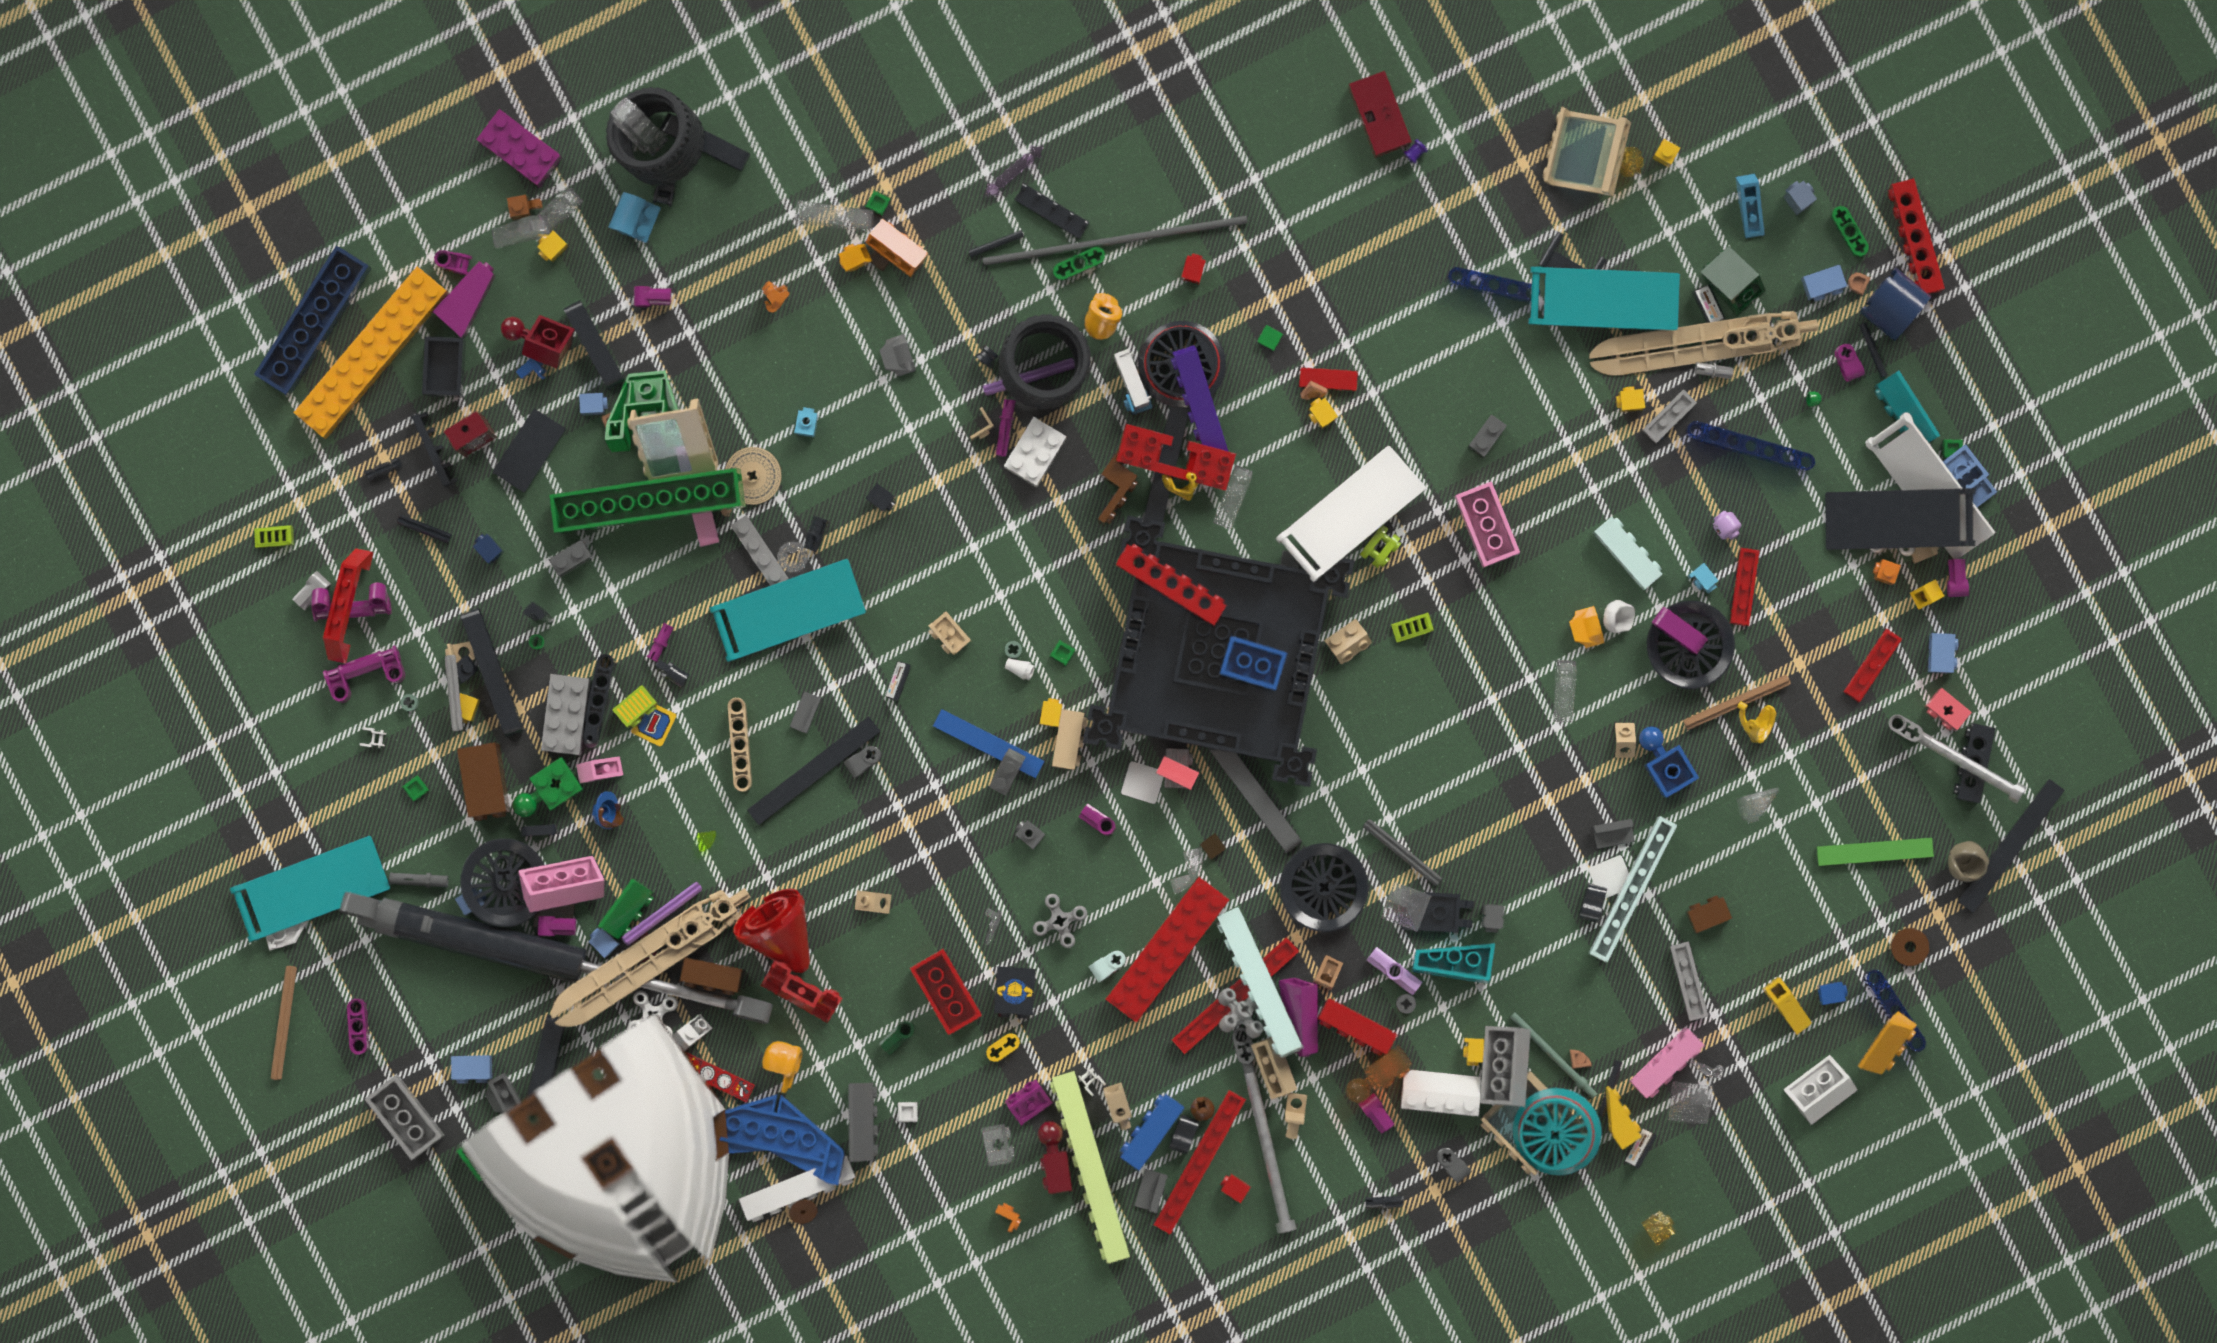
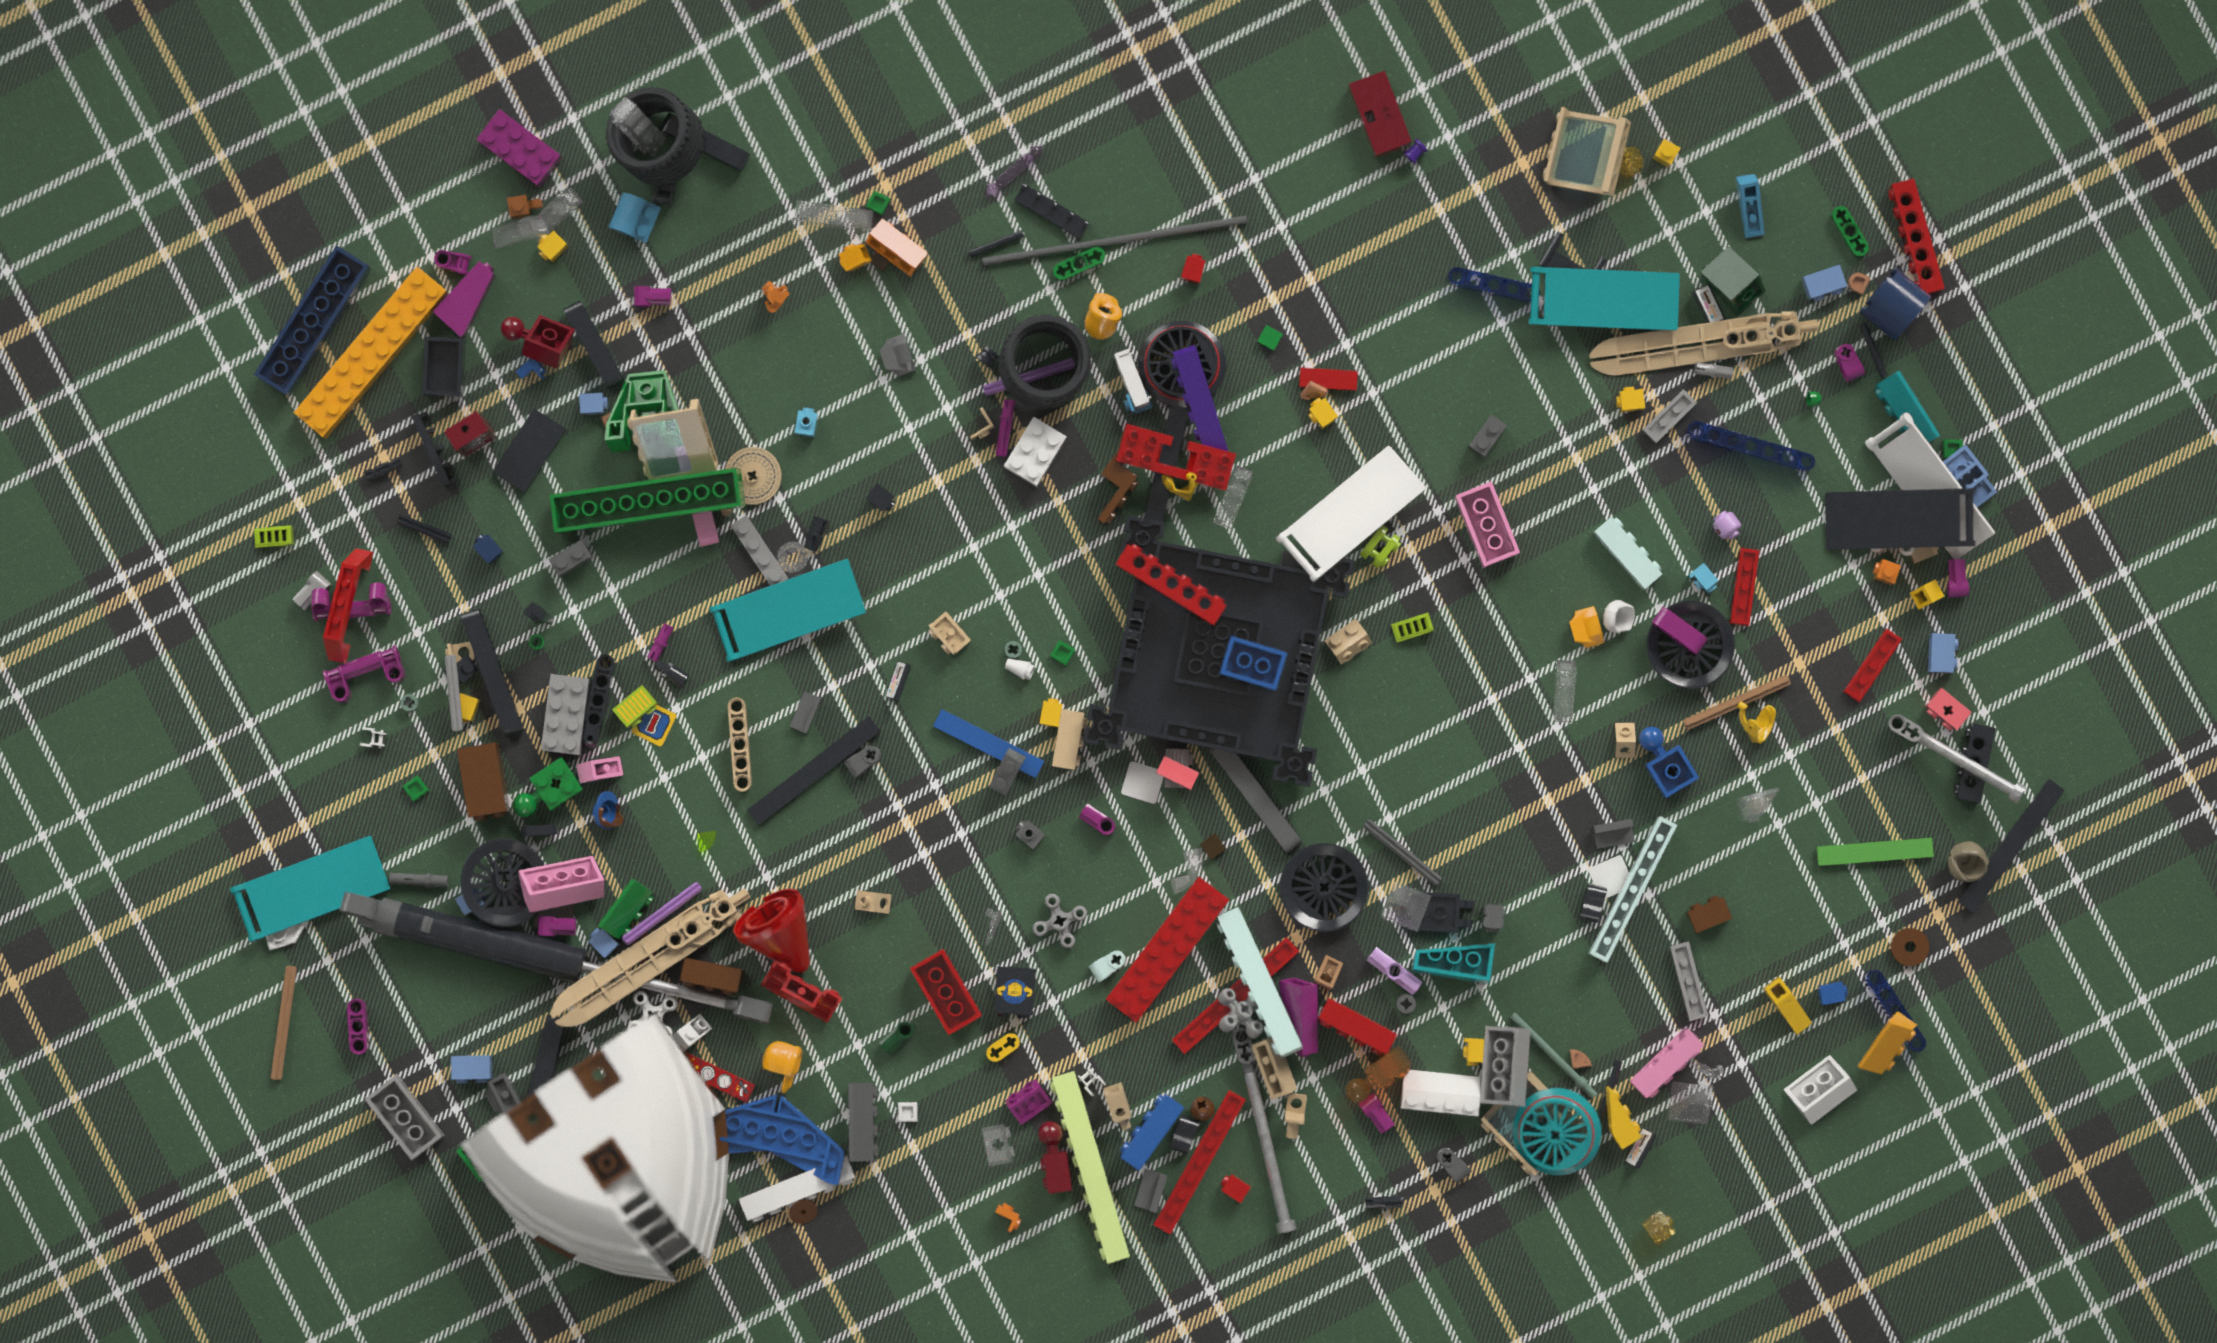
(1800, 196): sand blue brick -> none

